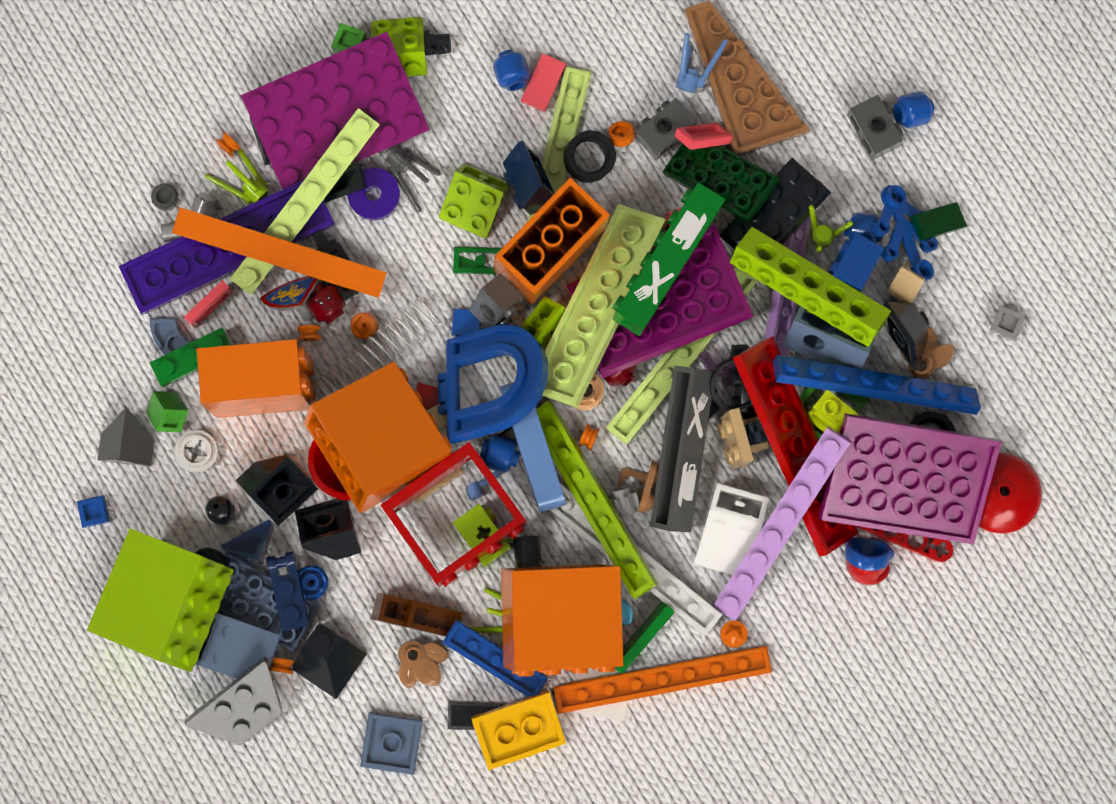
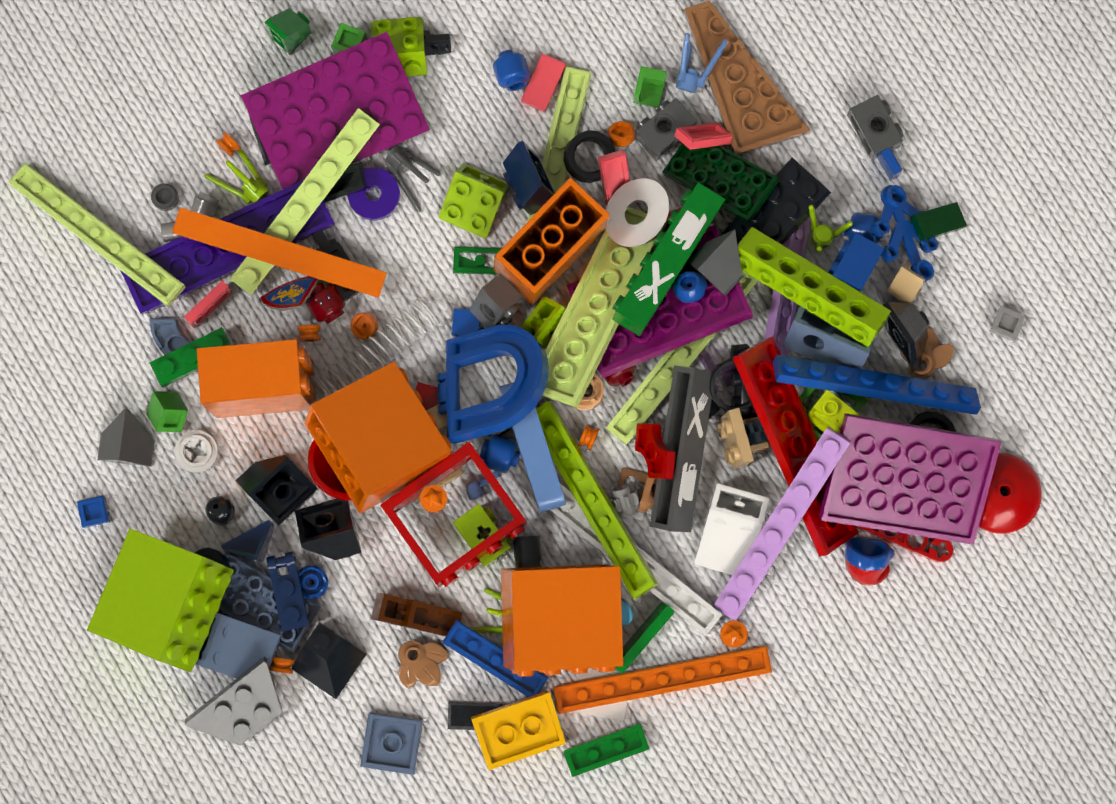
(97, 234): none -> yellowish green tile
(288, 29): none -> green slope
(433, 498): none -> orange tile
(606, 750): none -> green plate
(613, 172): none -> coral tile
(649, 87): none -> bright green panel
(657, 456): none -> red tile
(658, 207): none -> white sticker
(692, 293): none -> blue plate
(719, 262): none -> dark grey slope
(889, 164): none -> blue tile
(913, 109): blue head -> none

